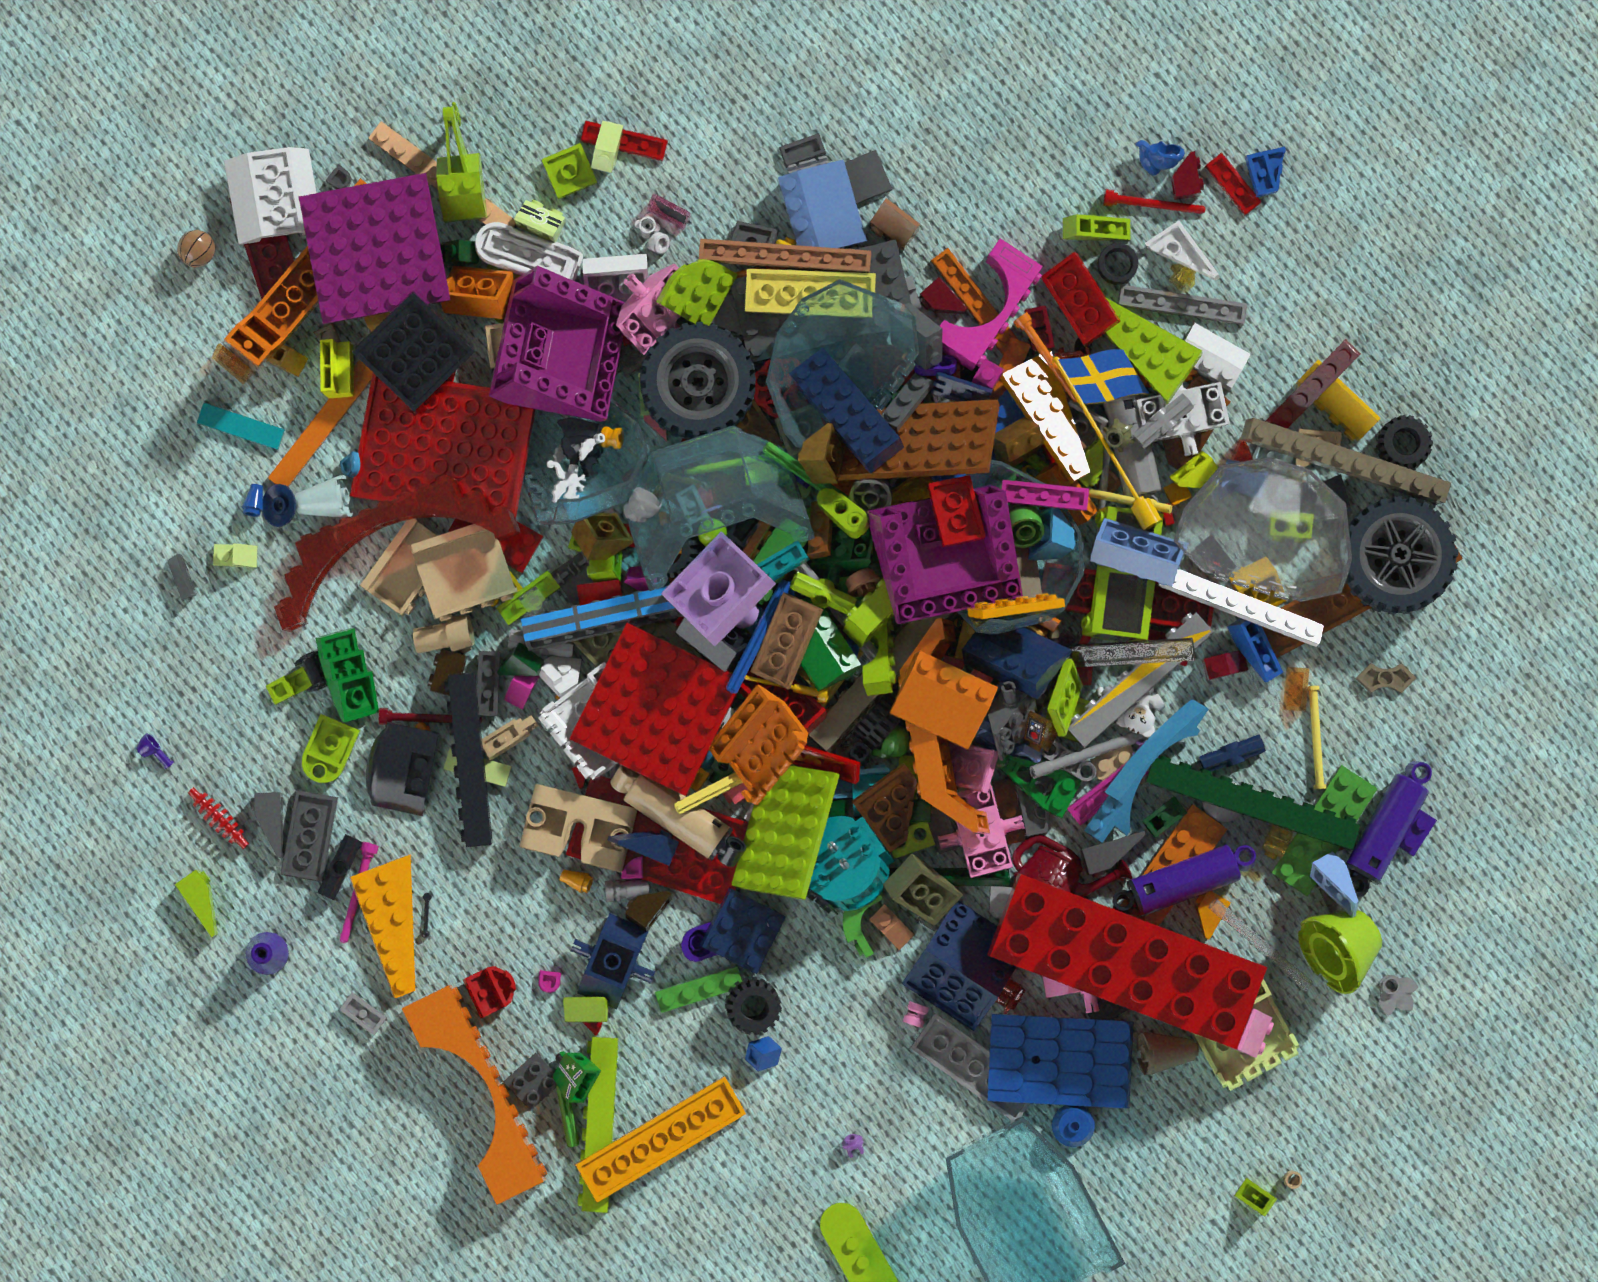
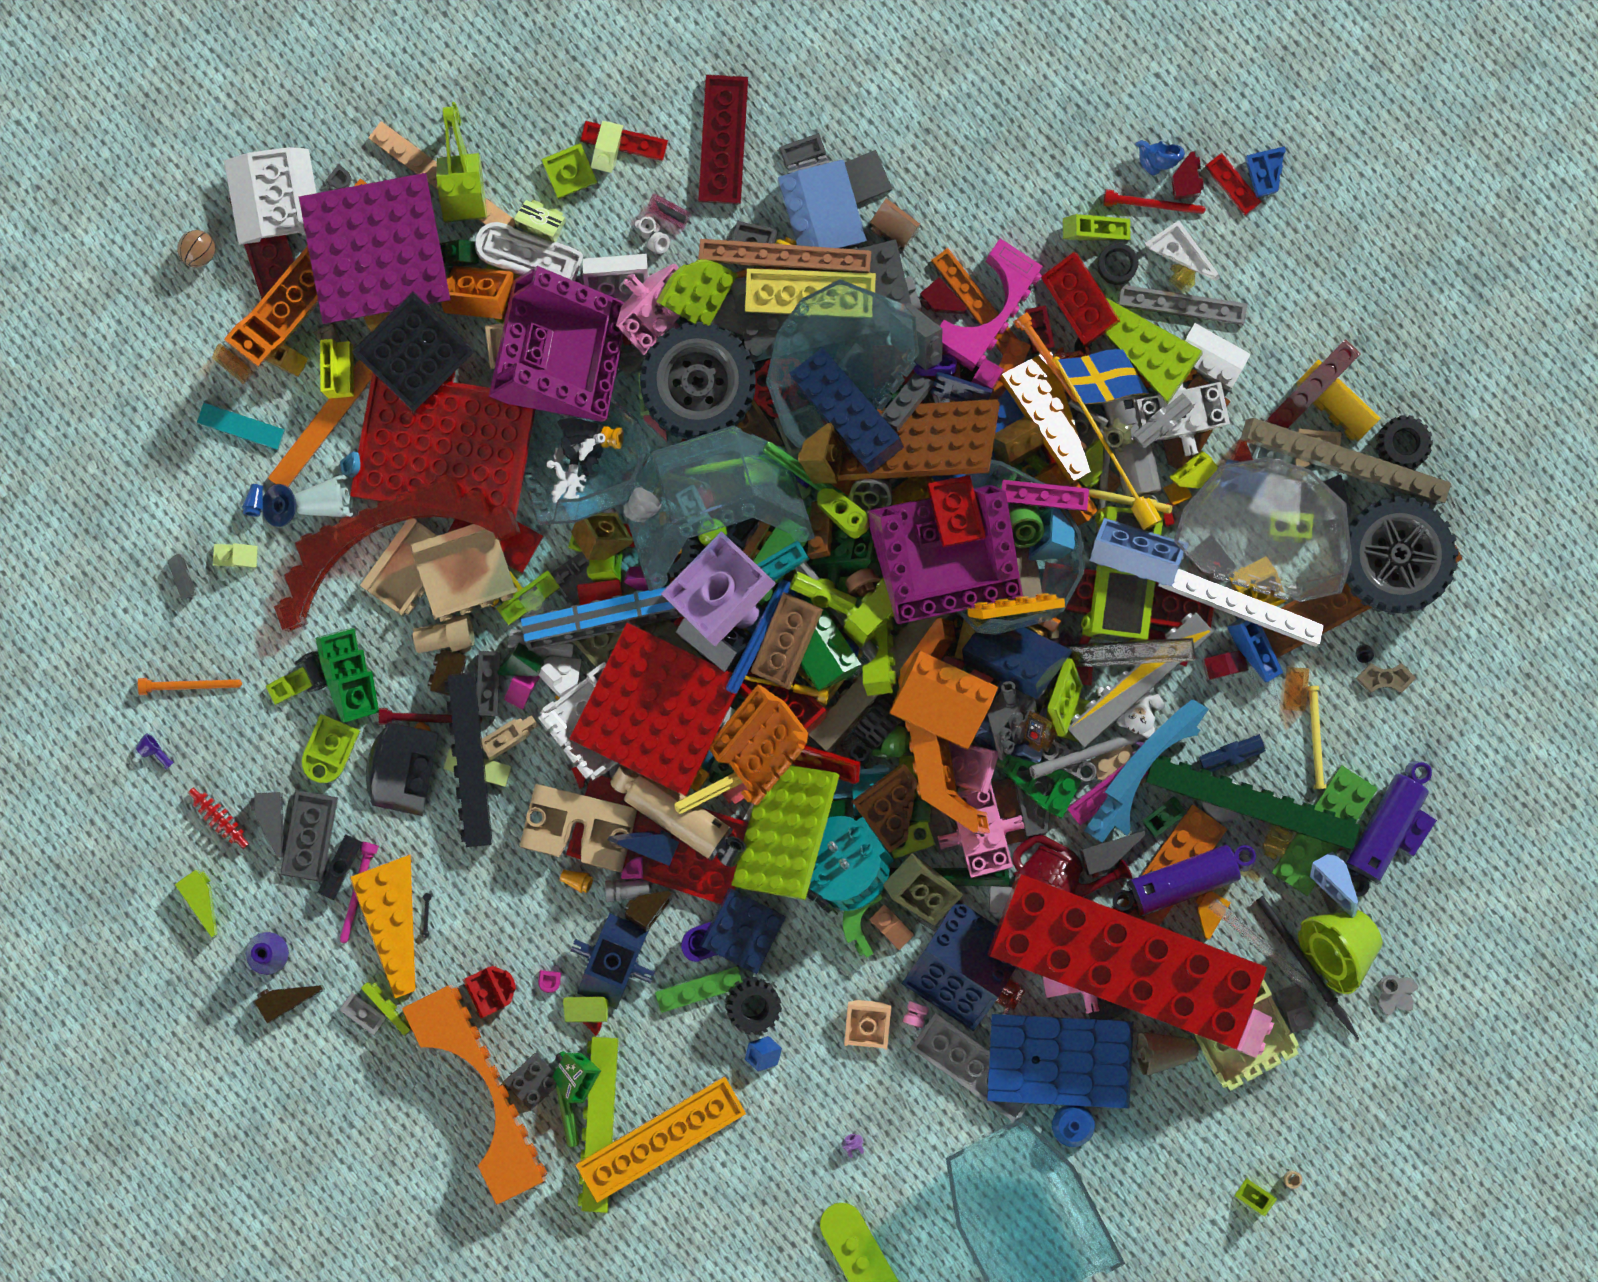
(147, 686): none -> orange piece
(278, 1002): none -> dark brown slope
(387, 1007): none -> lime plate
(723, 139): none -> dark red plate
(867, 1024): none -> light nougat slope
(1295, 1009): none -> flat silver slope
(1326, 993): none -> black piece
(1364, 653): none -> black hinge

